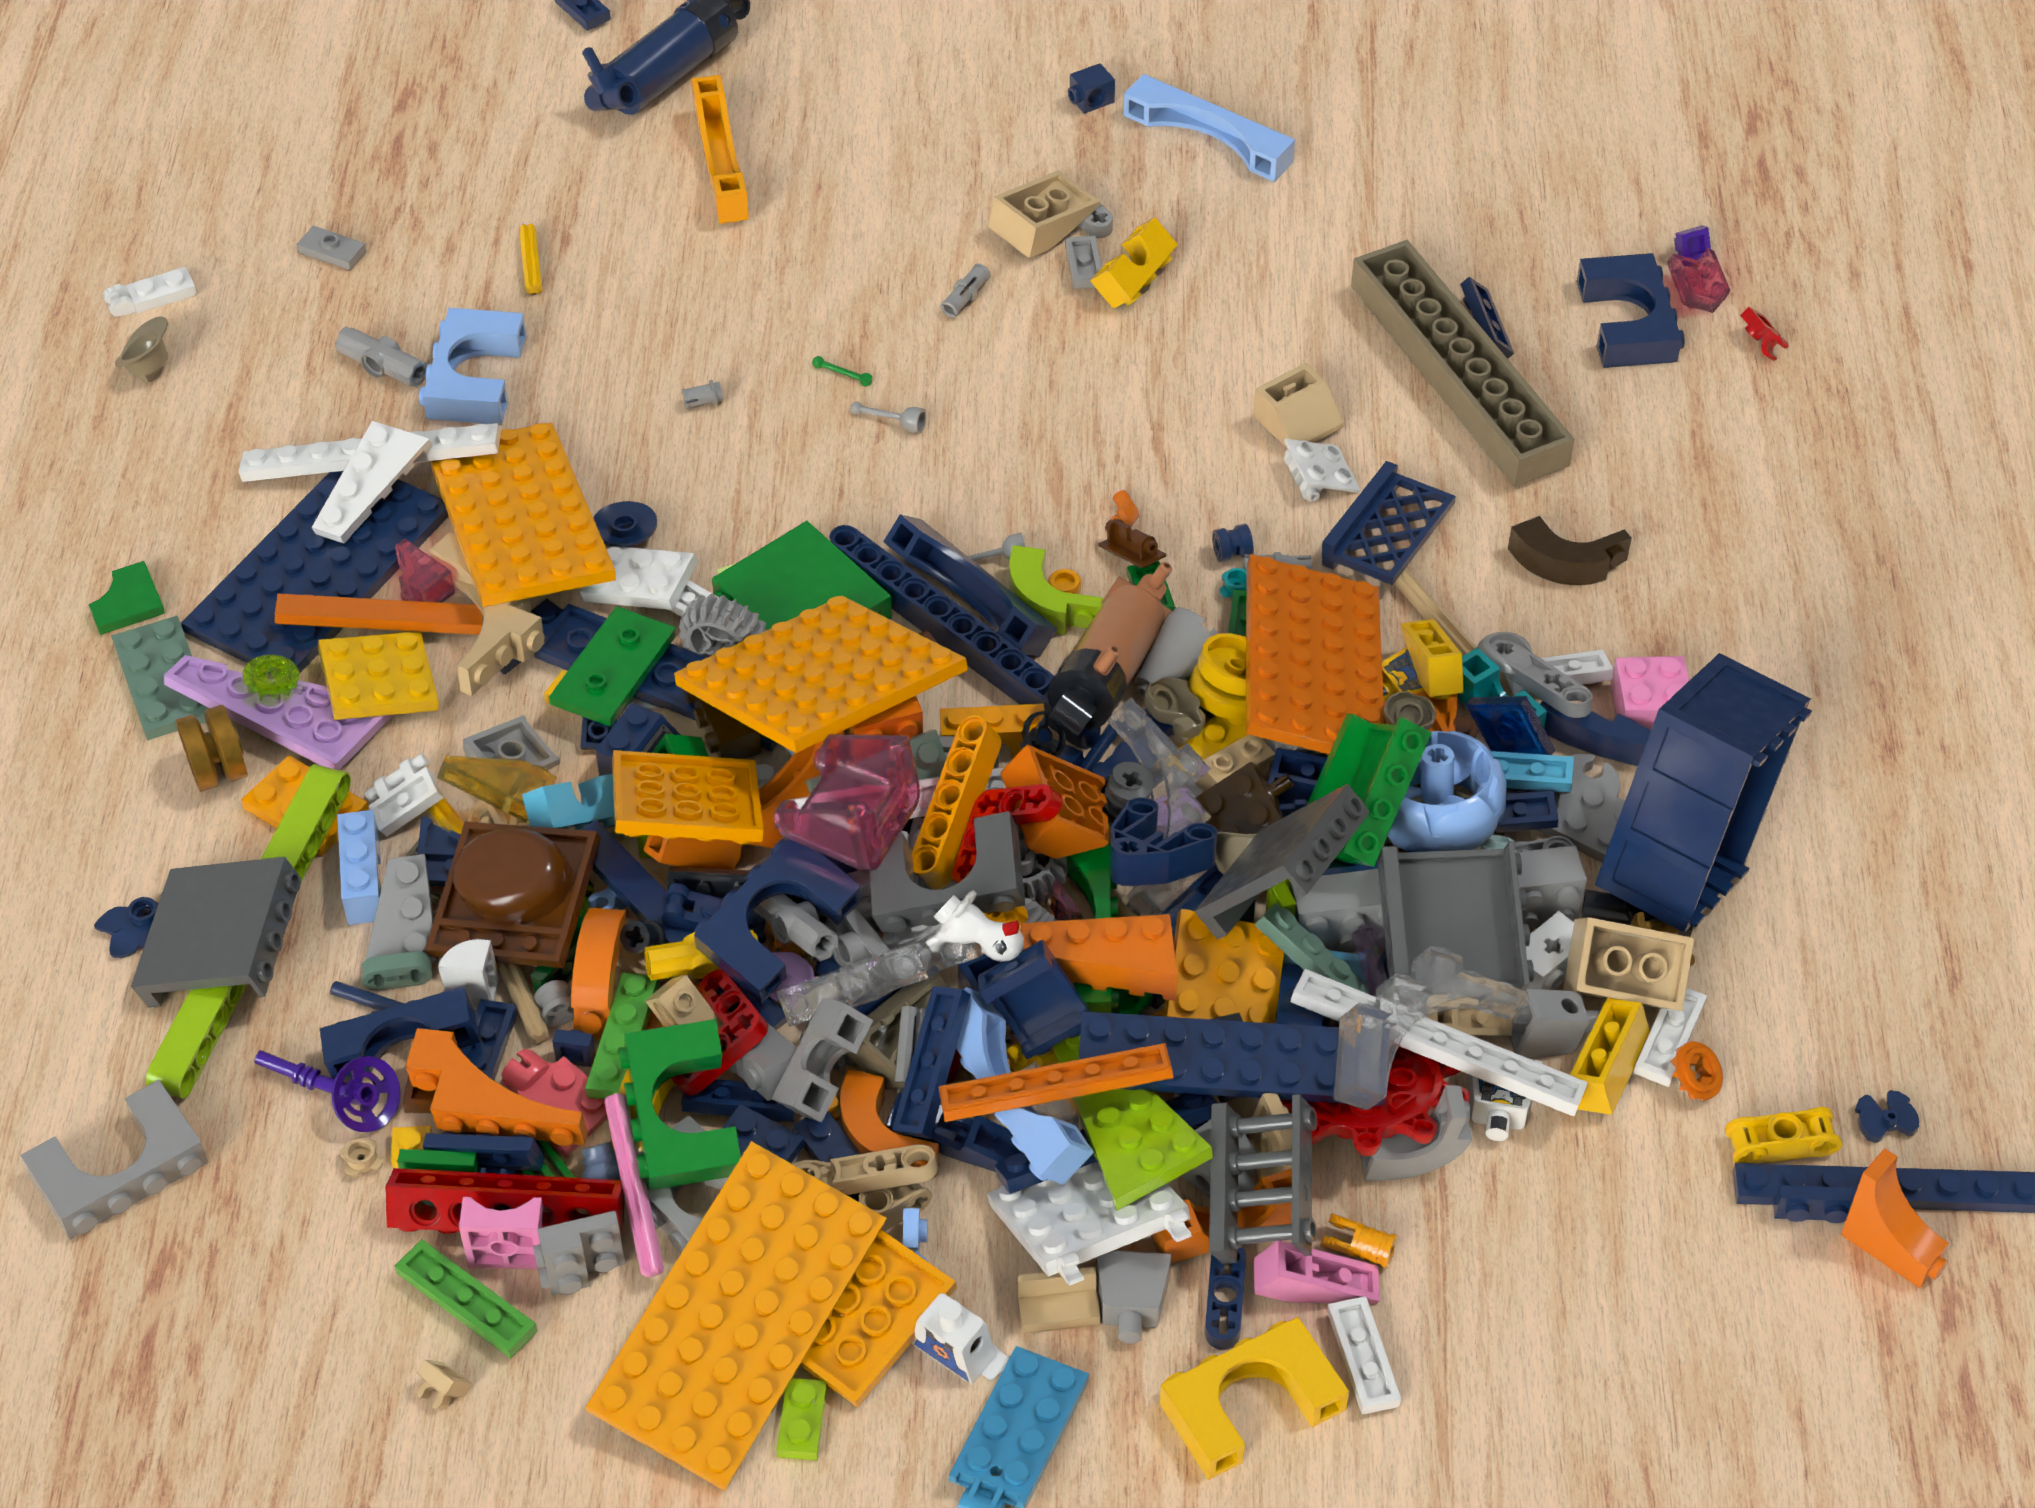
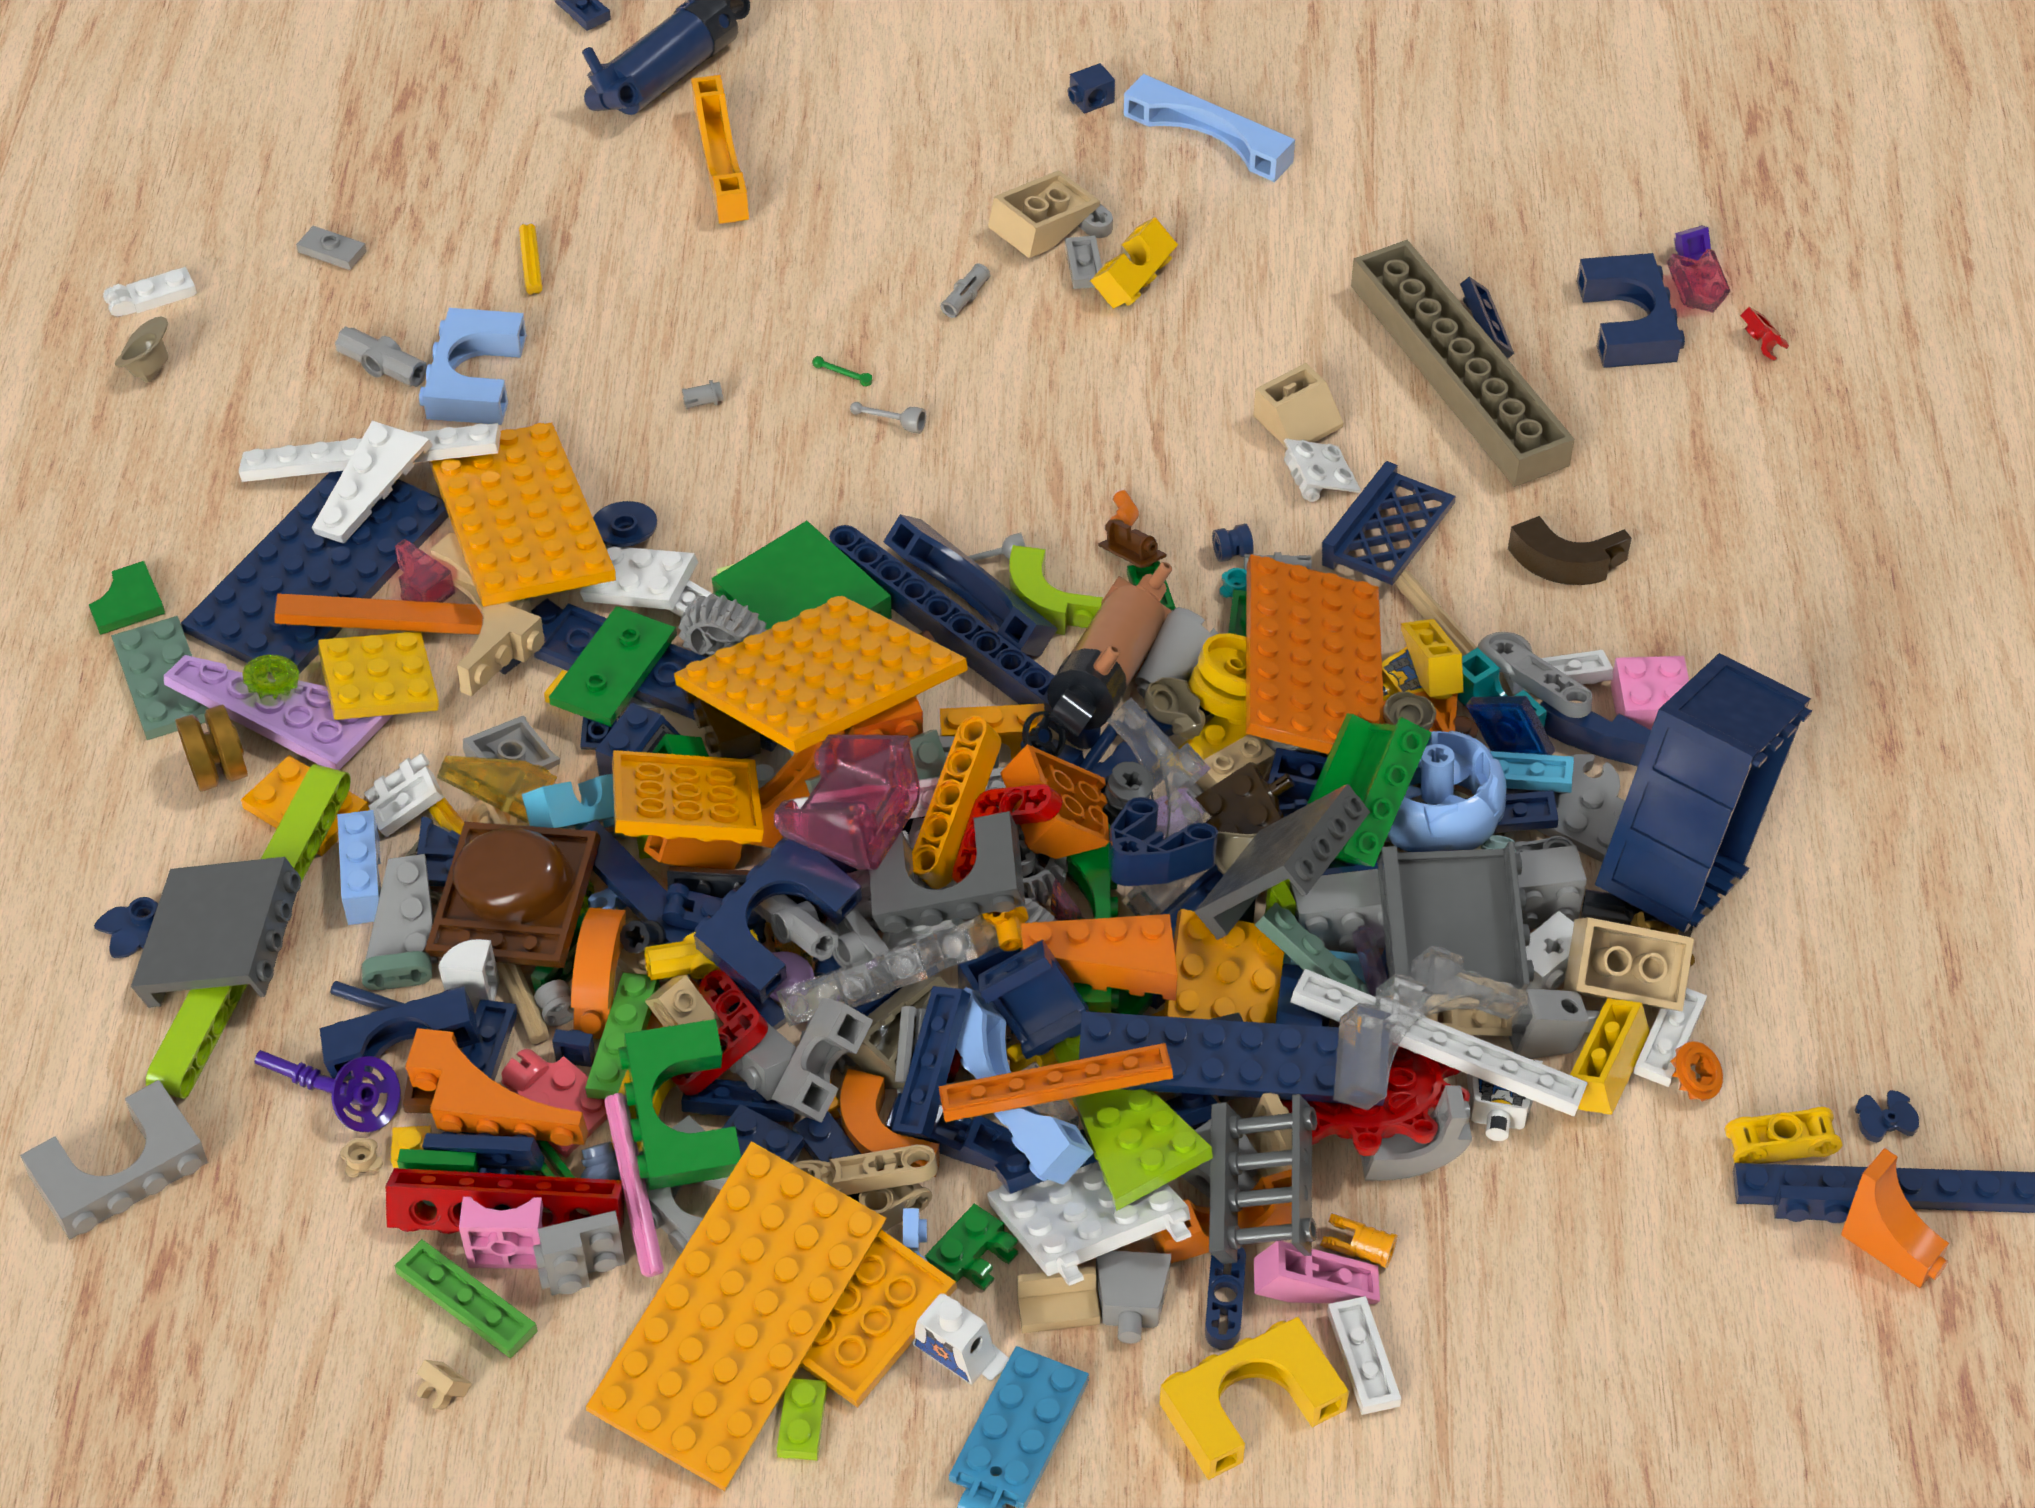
(966, 1241): none -> green plate
(967, 924): white animal -> none
(1066, 581): light orange tile -> none

